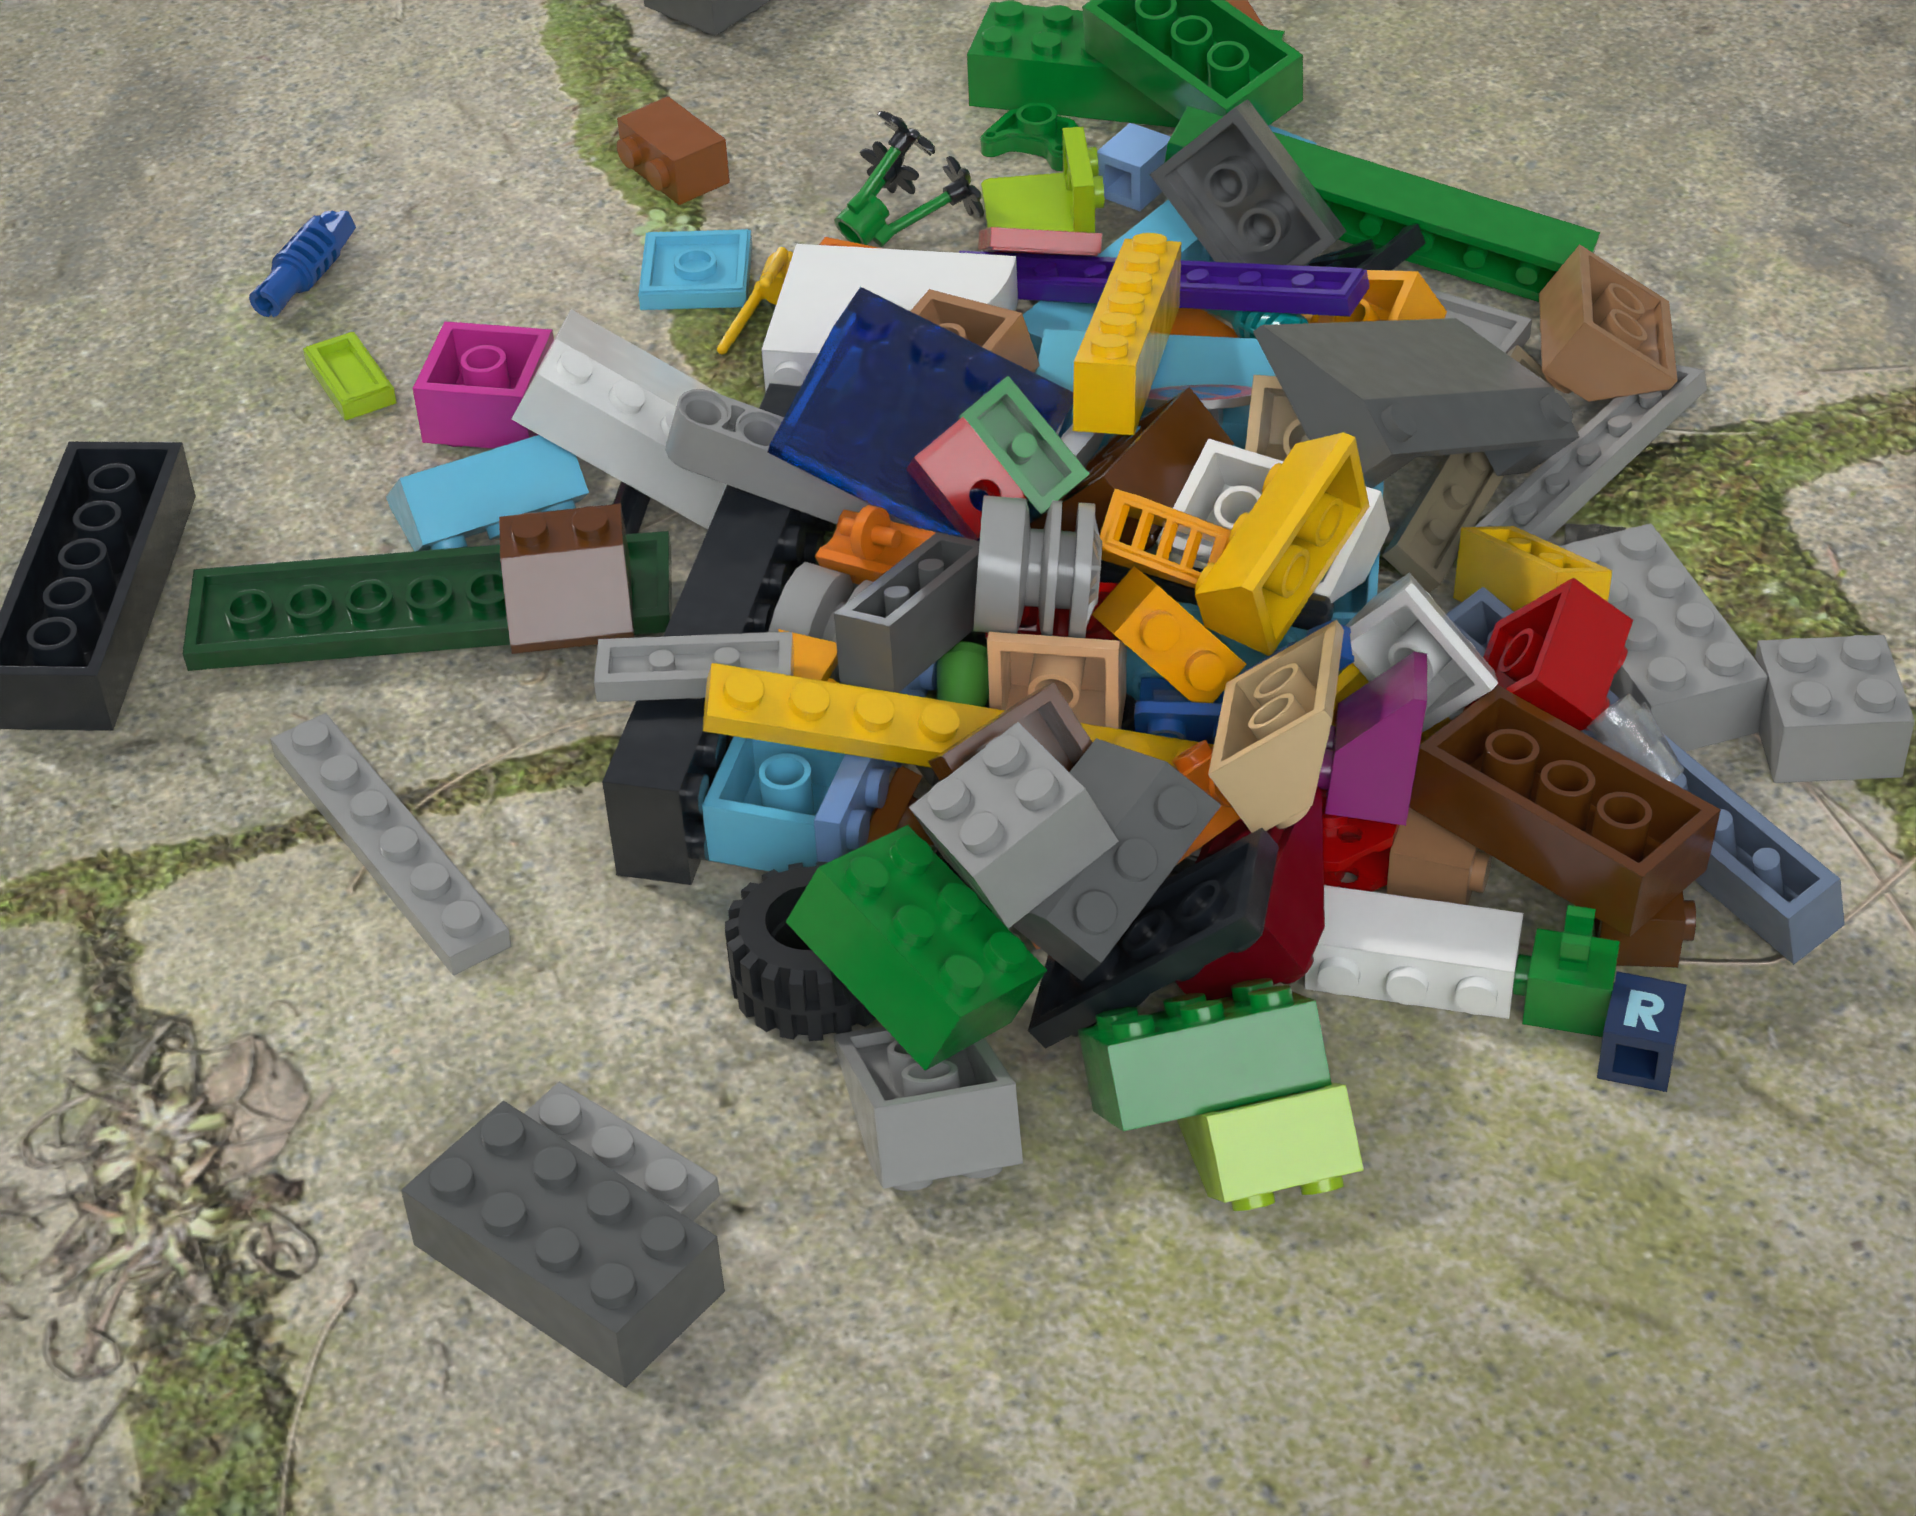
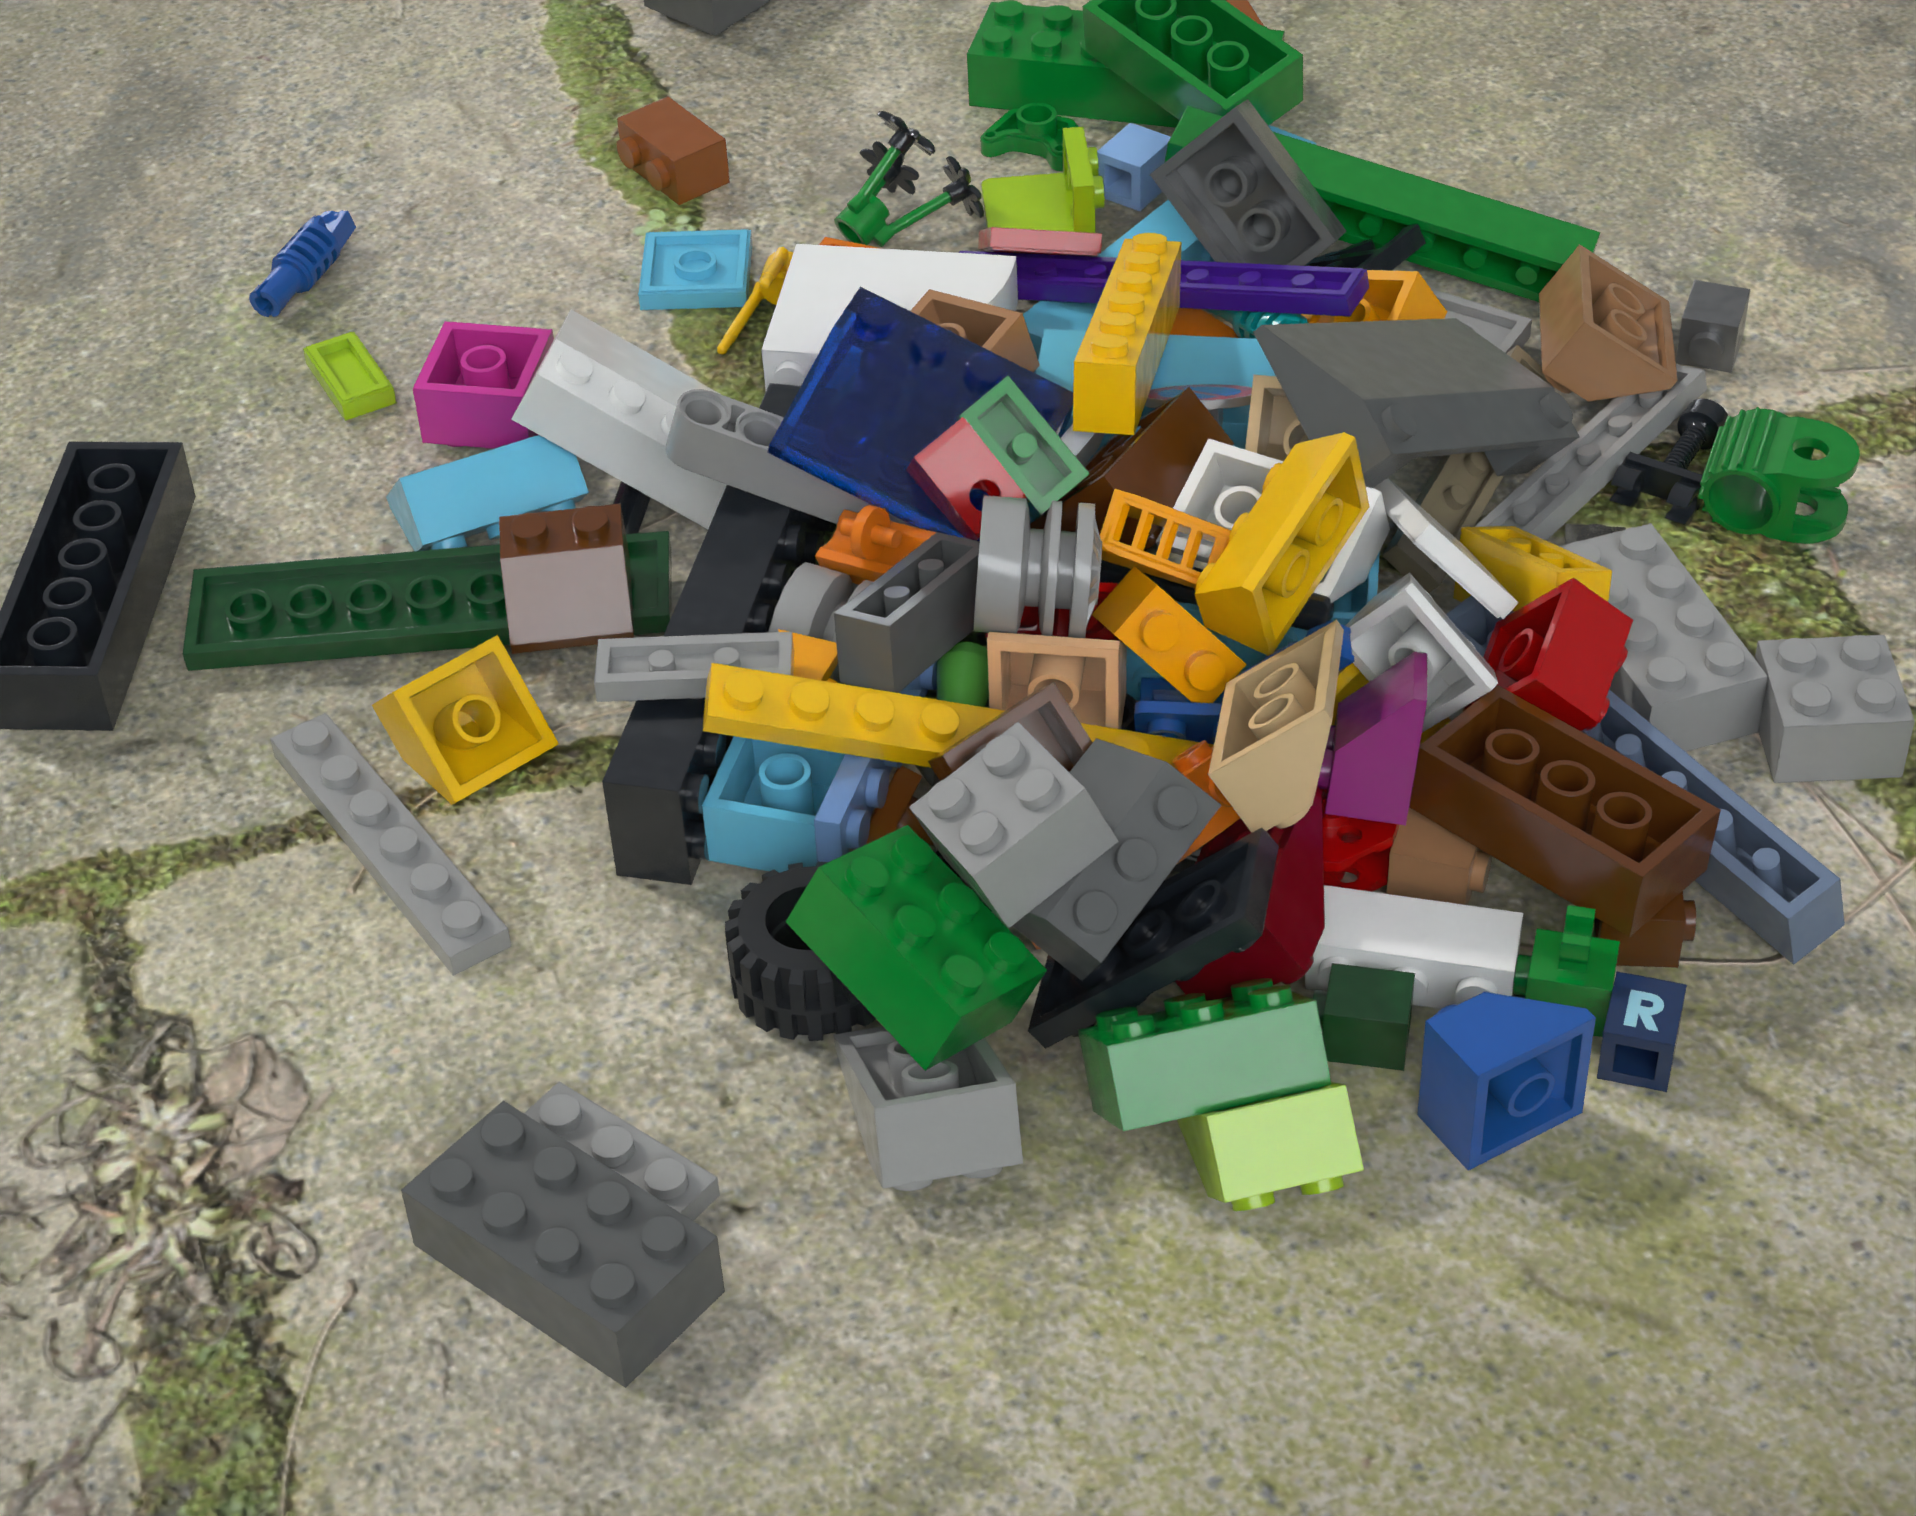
(466, 722): none -> yellow slope
(1366, 1016): none -> dark green brick
(1445, 550): none -> white tile
(1502, 1072): none -> blue slope
(1636, 734): clear cone -> none
(1670, 478): none -> black bar
(1713, 326): none -> flat silver brick
(1766, 467): none -> green piece

